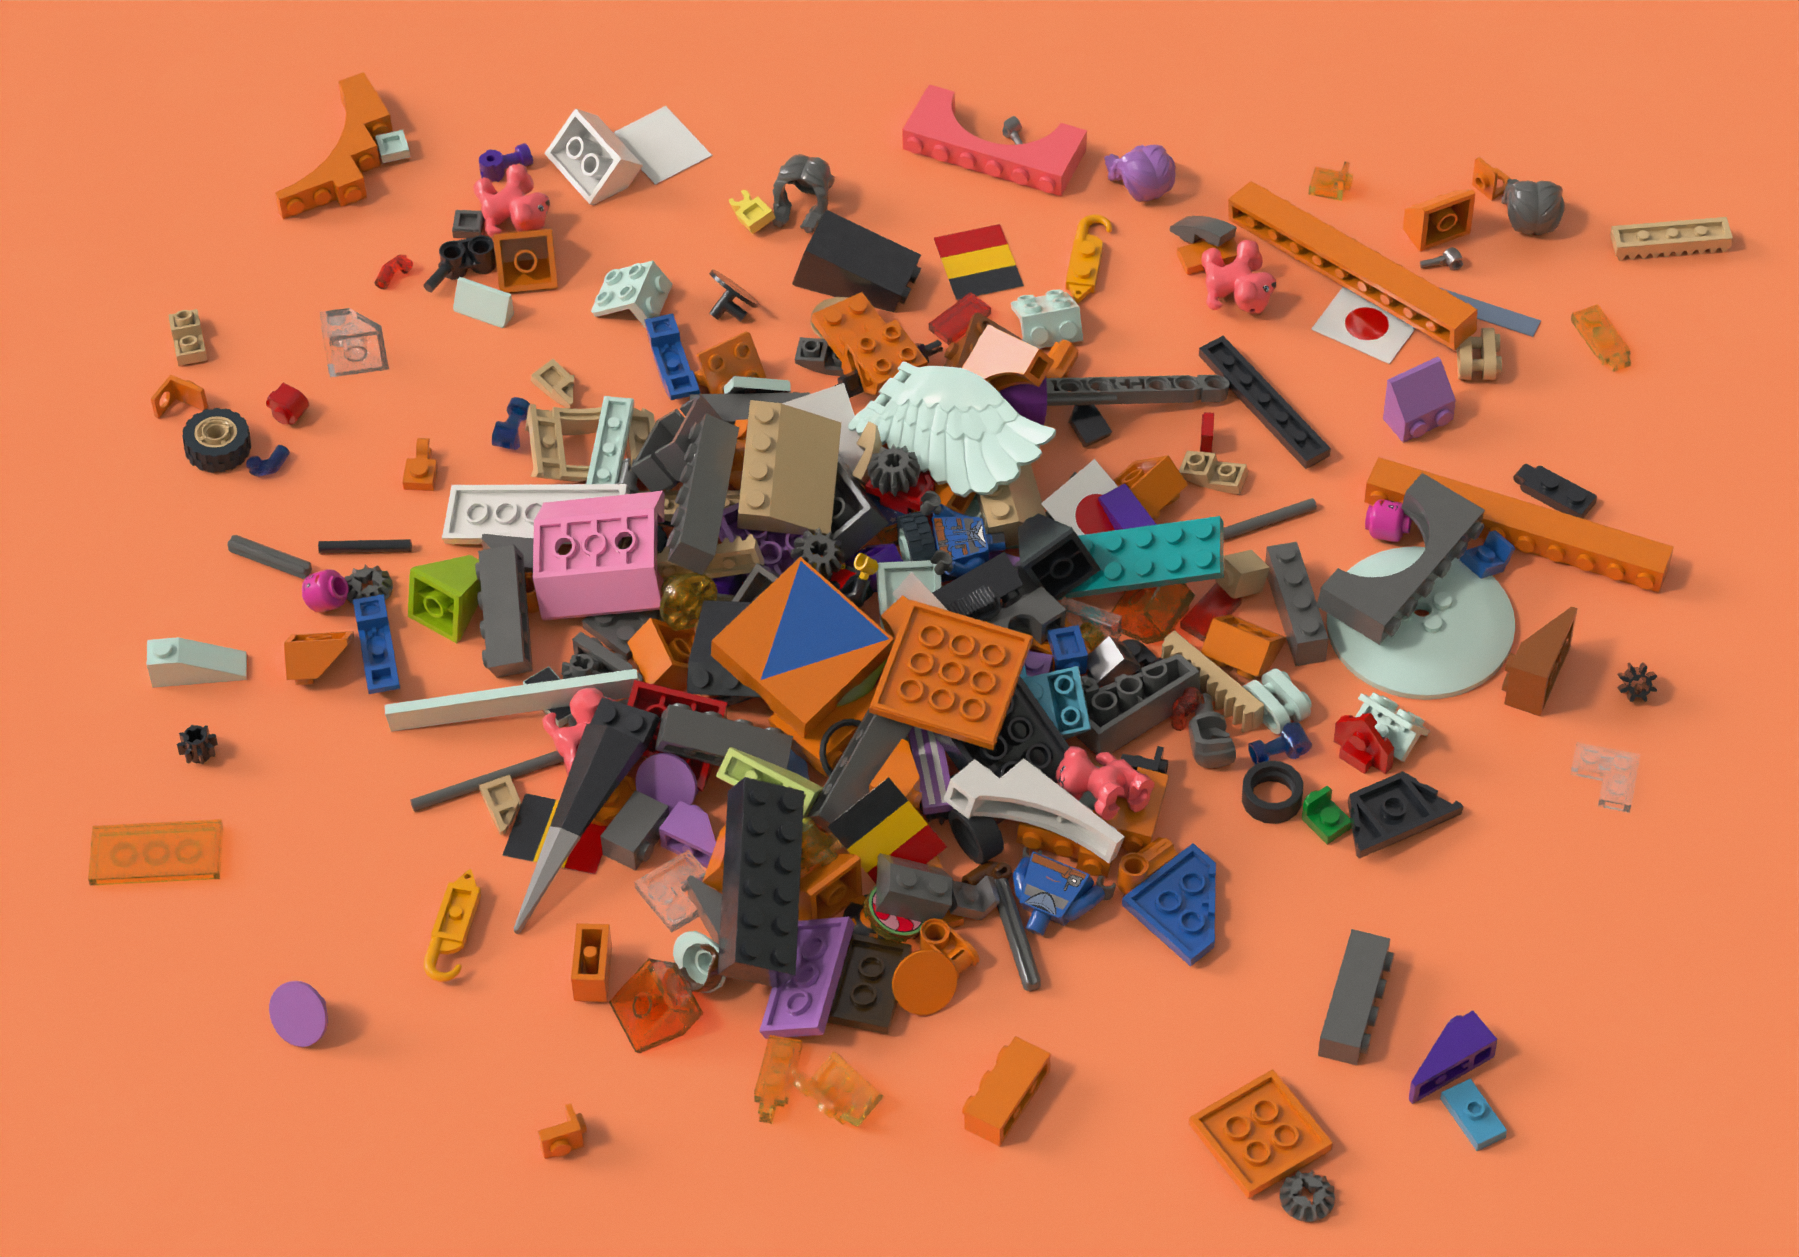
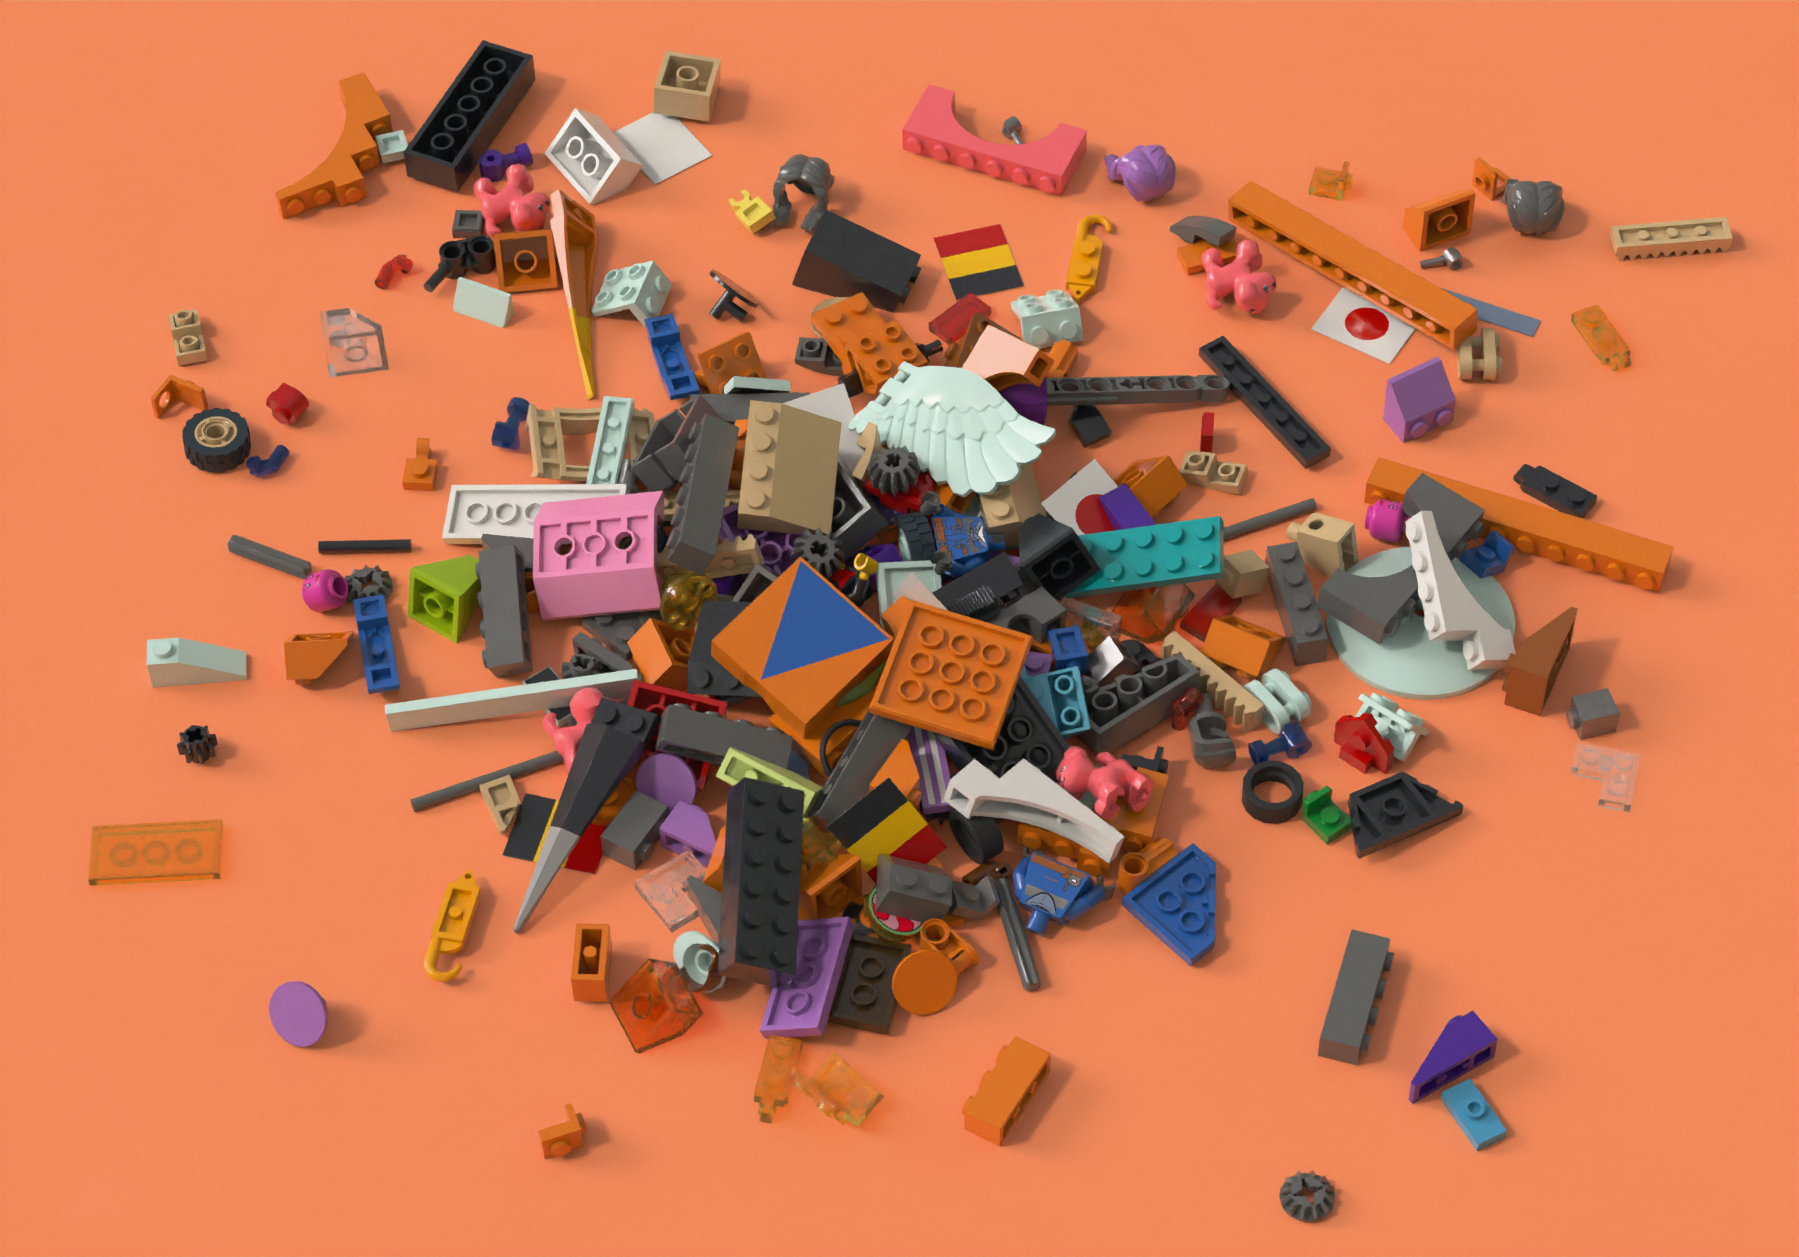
(469, 116): none -> black brick
(555, 383): tan slope -> none
(576, 249): none -> orange plate
(687, 86): none -> tan brick
(1260, 1133): orange plate -> none
(1325, 543): none -> tan torso
(1447, 603): none -> white arch
(1593, 714): none -> flat silver brick
(1635, 674): black gear -> none

